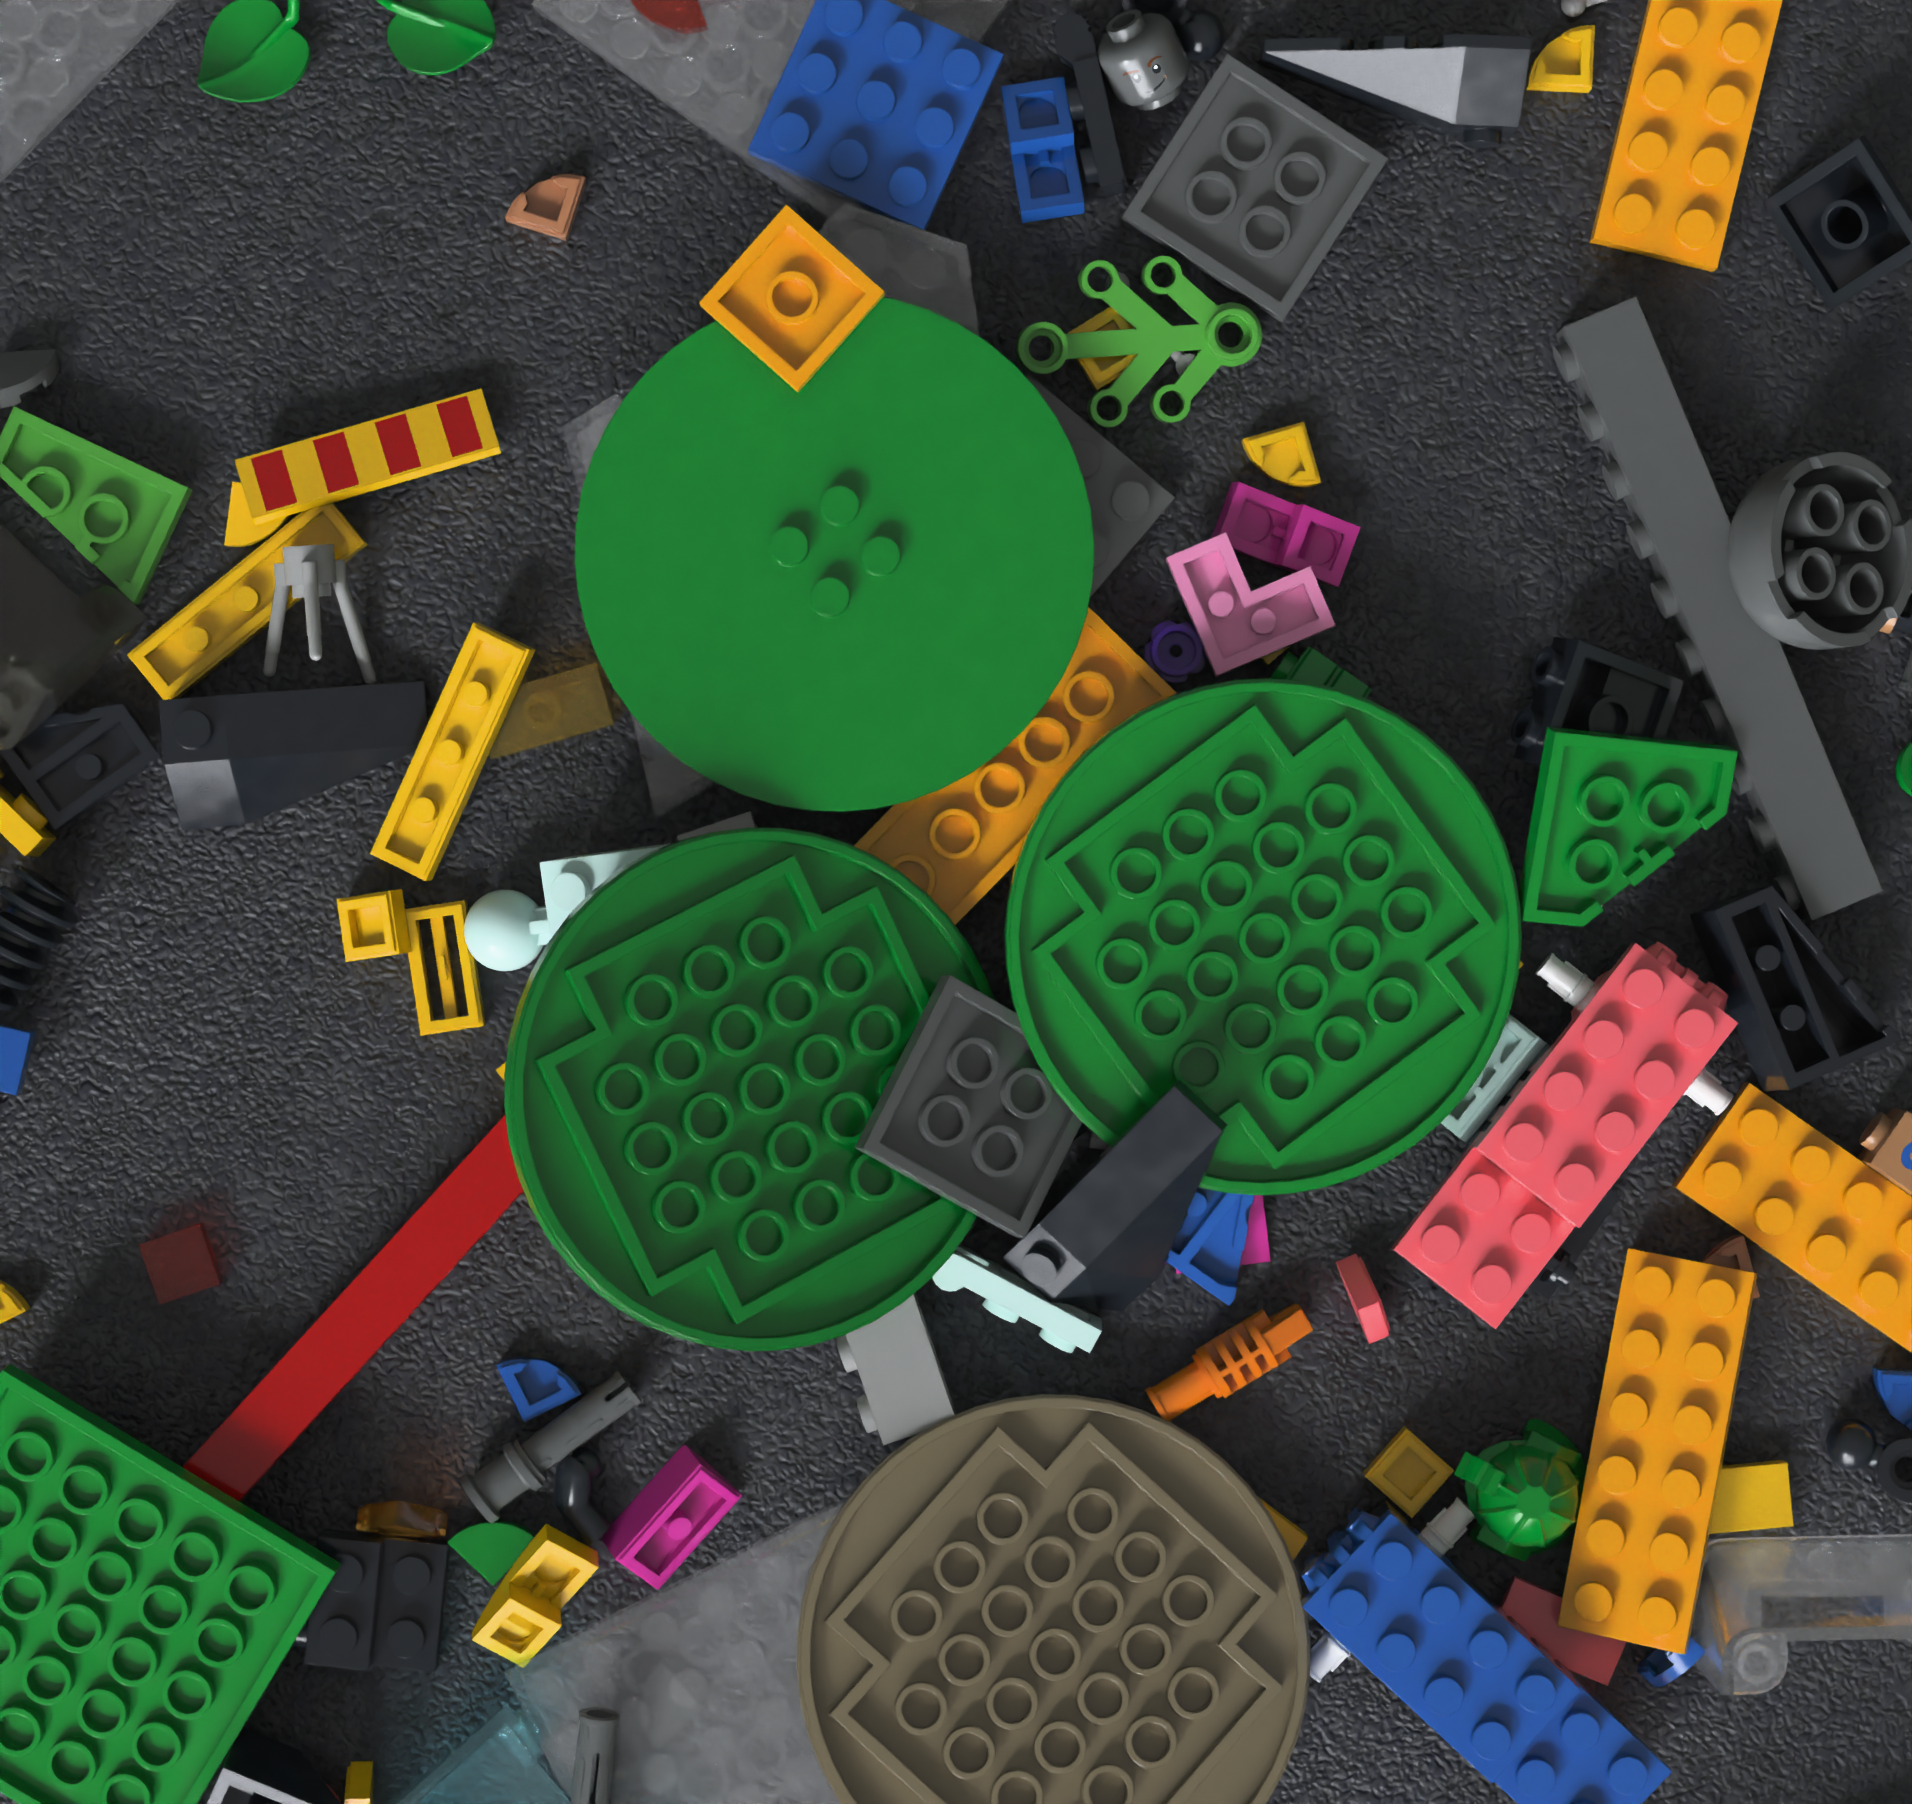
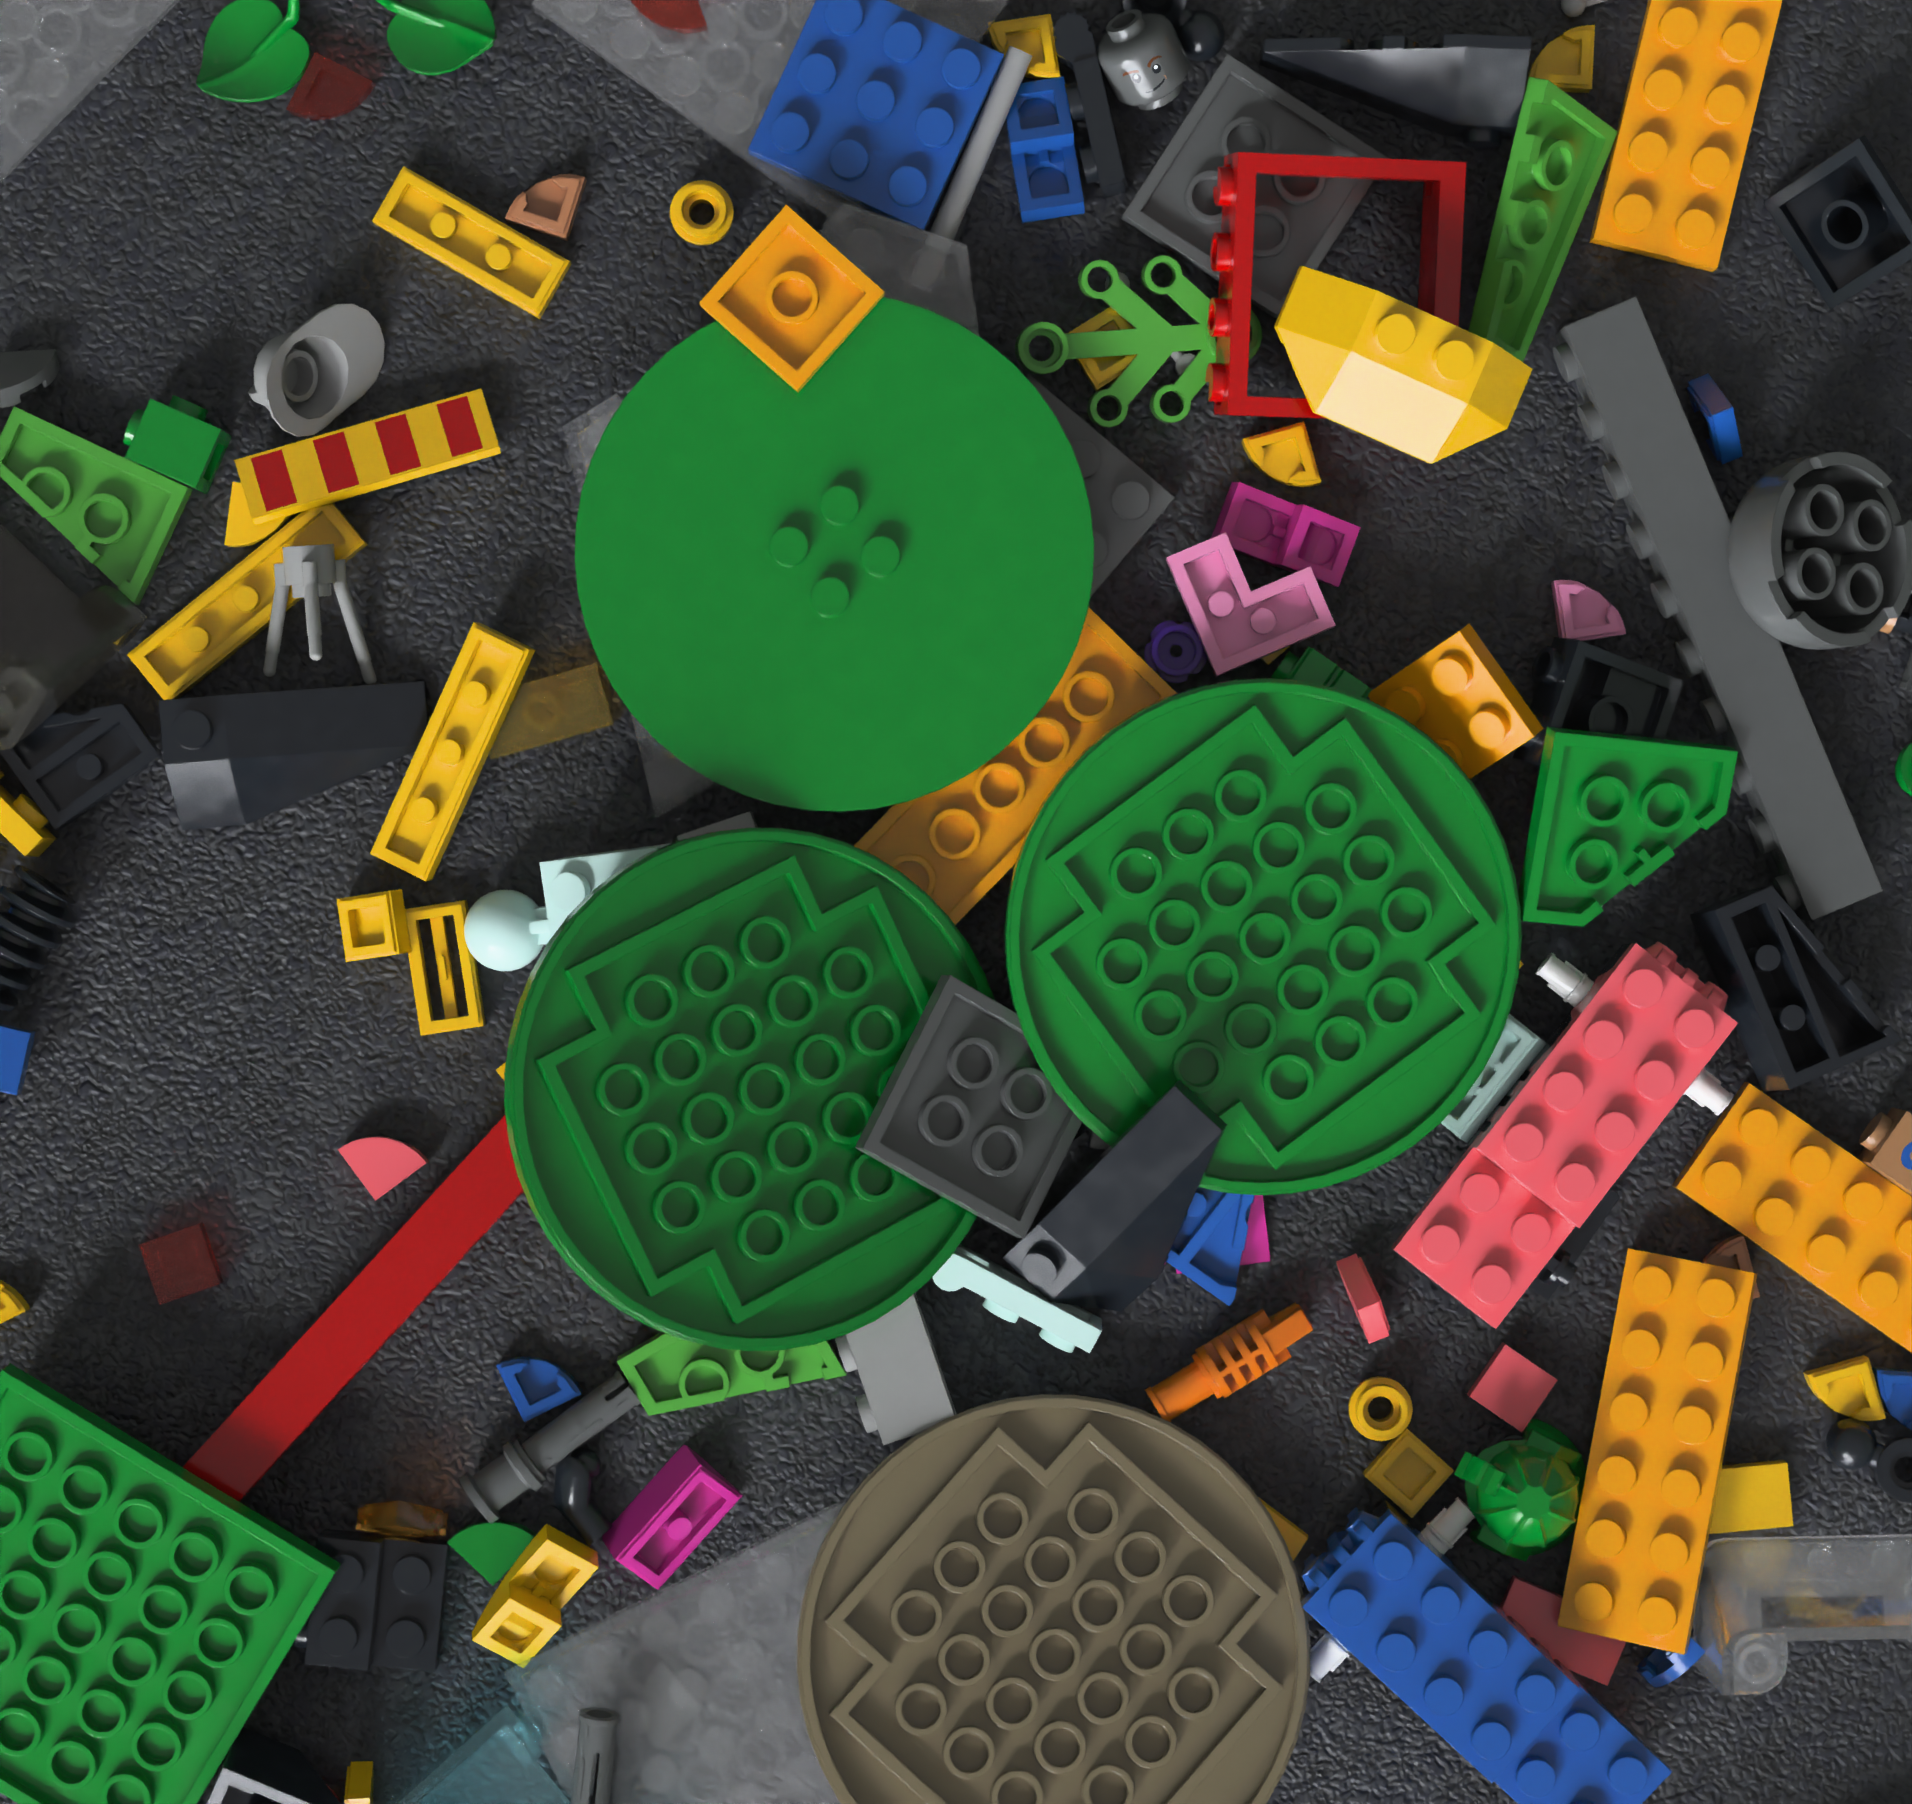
(176, 442): none -> green brick
(318, 368): none -> light grey piece
(328, 90): none -> clear red tile
(382, 1162): none -> coral tile
(471, 242): none -> yellow tile
(685, 1374): none -> bright green wing
(696, 193): none -> yellow plate
(981, 143): none -> light grey bar
(1032, 36): none -> yellow tile
(1233, 257): none -> red window
(1394, 1422): none -> yellow plate
(1395, 368): none -> yellow wedge
(1461, 702): none -> light orange plate
(1512, 1387): none -> coral tile
(1542, 202): none -> bright green wing
(1584, 612): none -> bright pink tile
(1720, 418): none -> blue tile
(1848, 1388): none -> yellow tile

